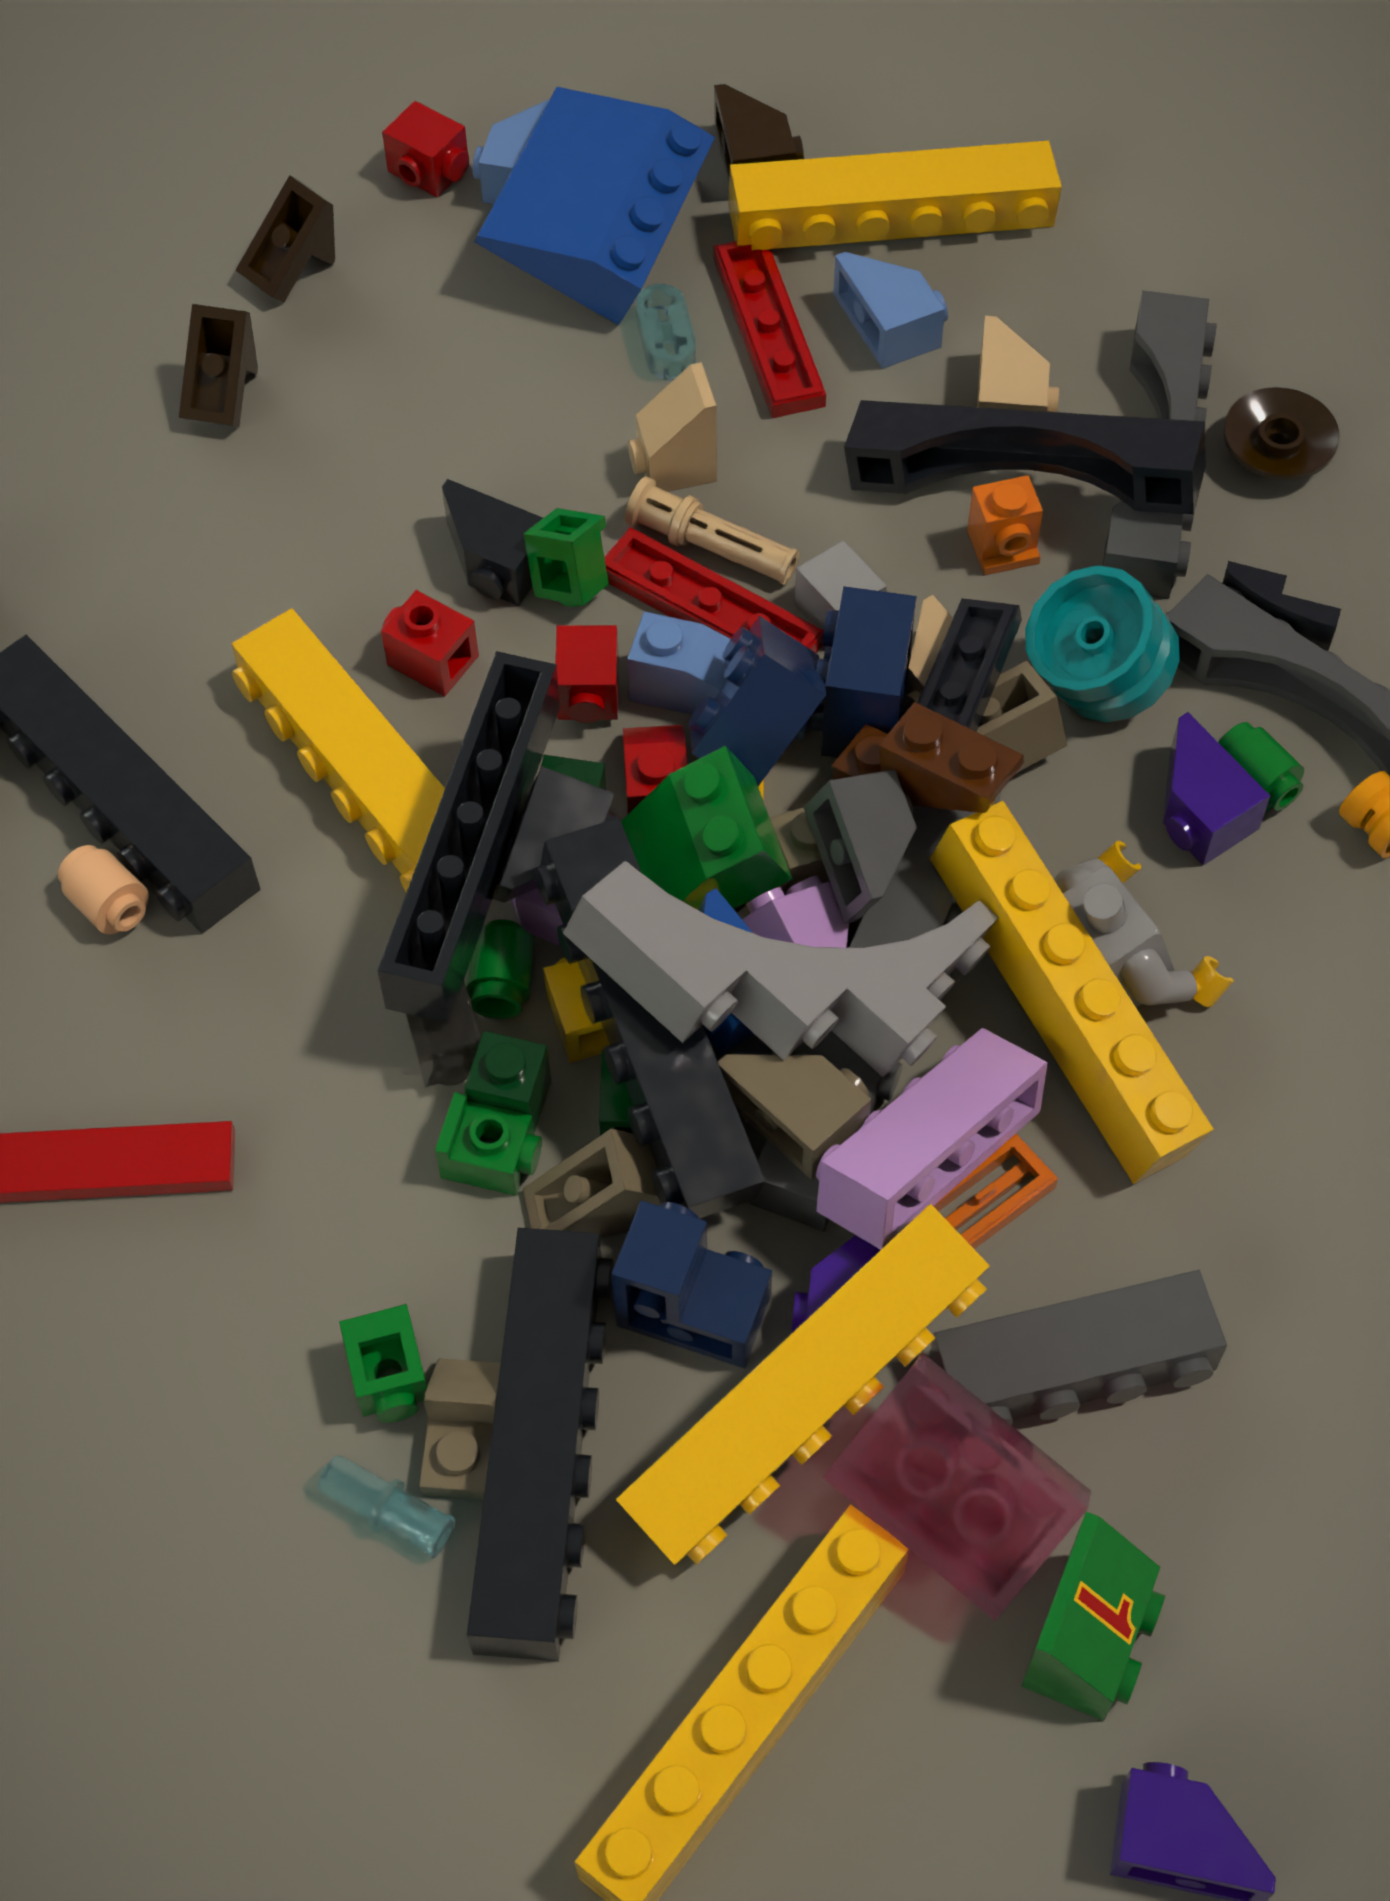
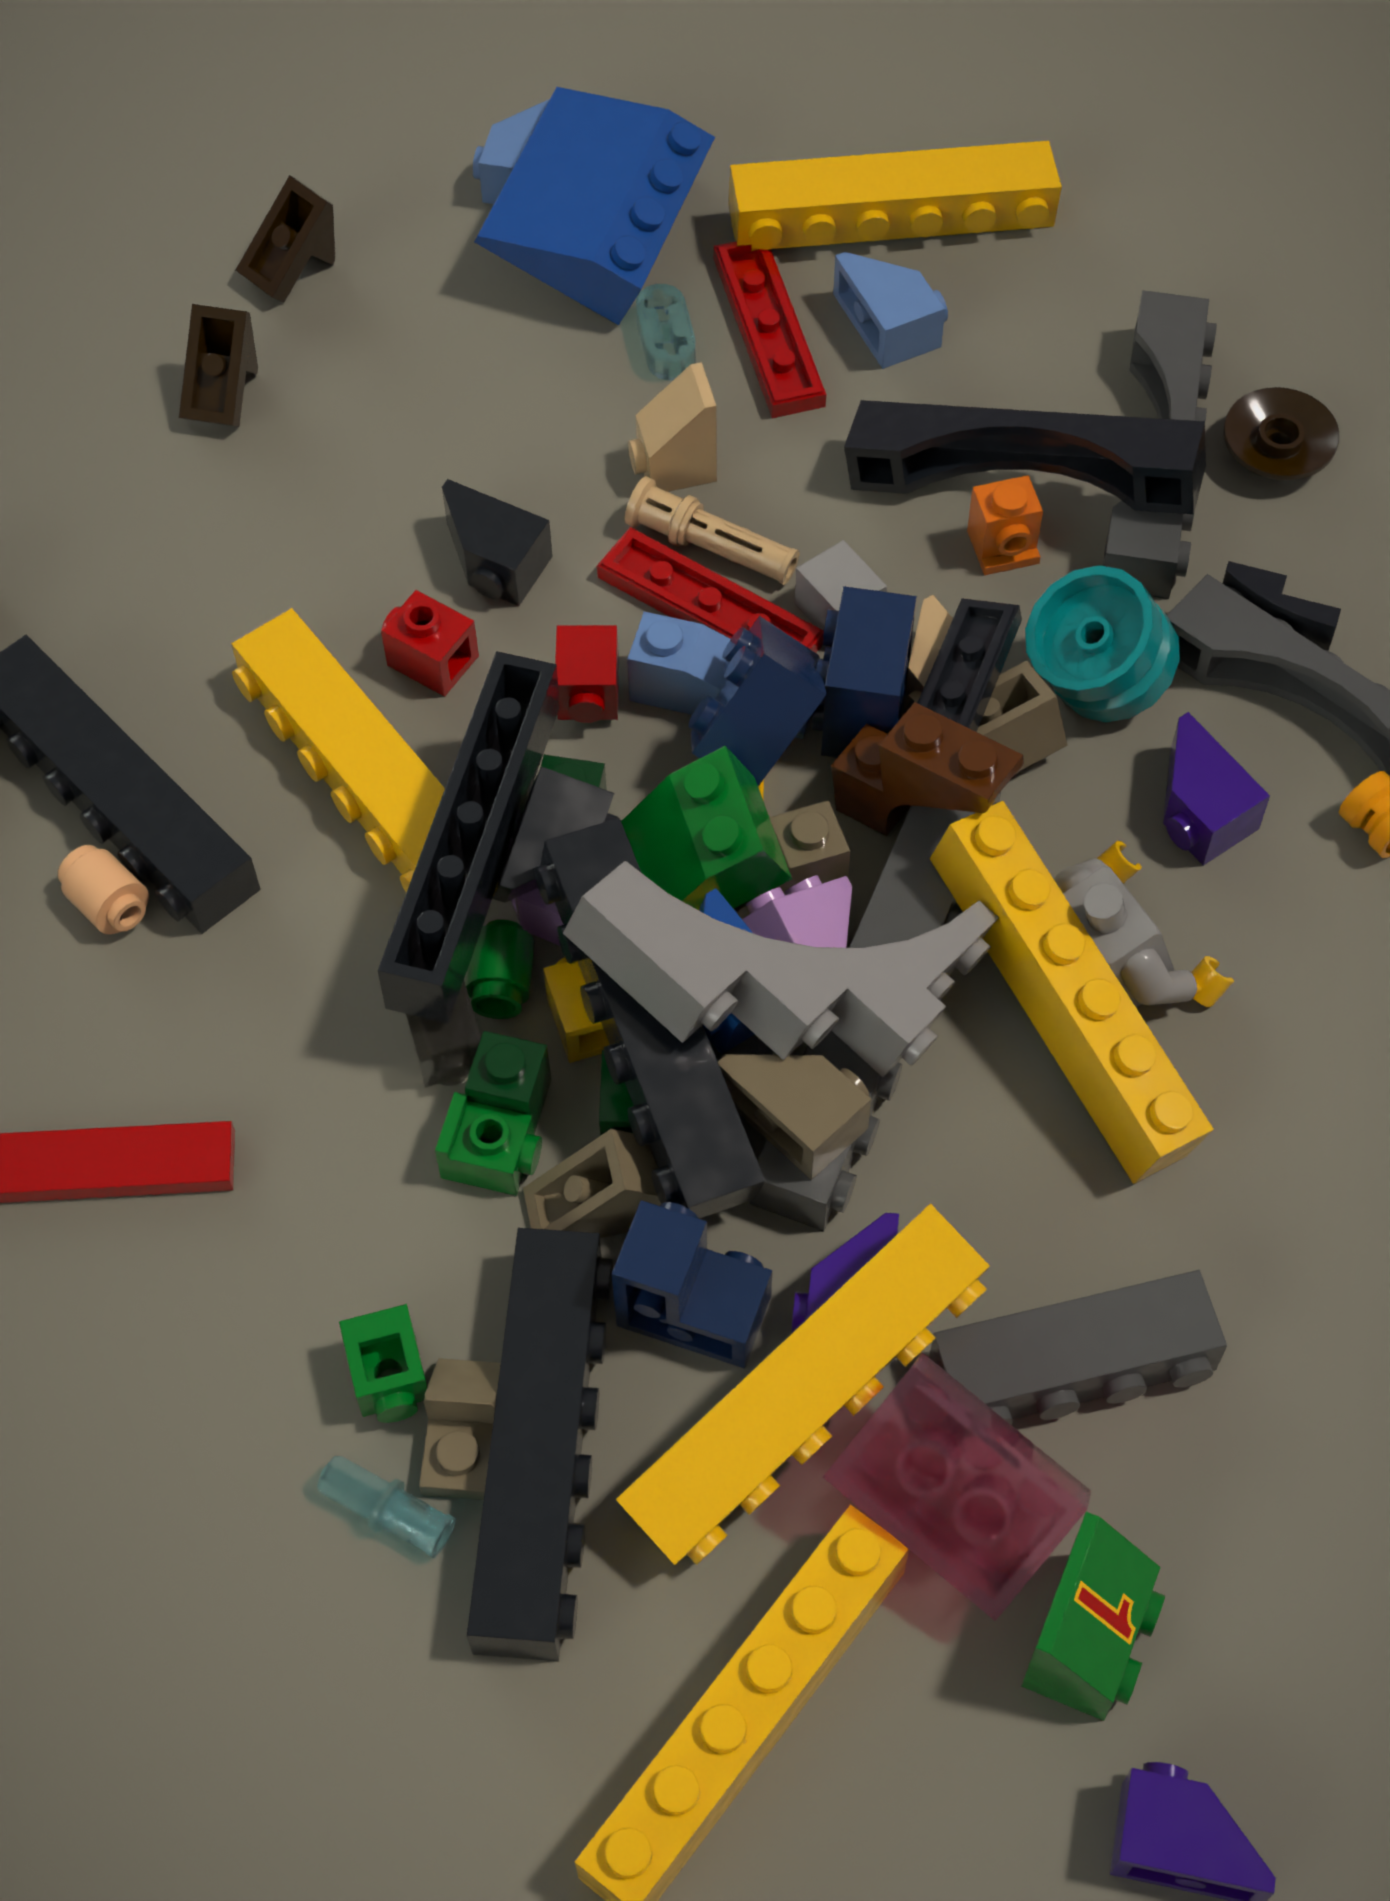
(426, 149): red brick -> none
(567, 557): green brick -> none
(650, 758): red slope -> none
(751, 130): dark brown slope -> none
(861, 836): dark grey slope -> none
(930, 1137): lavender brick -> none
(1012, 372): tan slope -> none
(1030, 1163): orange tile -> none
(1266, 763): green brick -> none

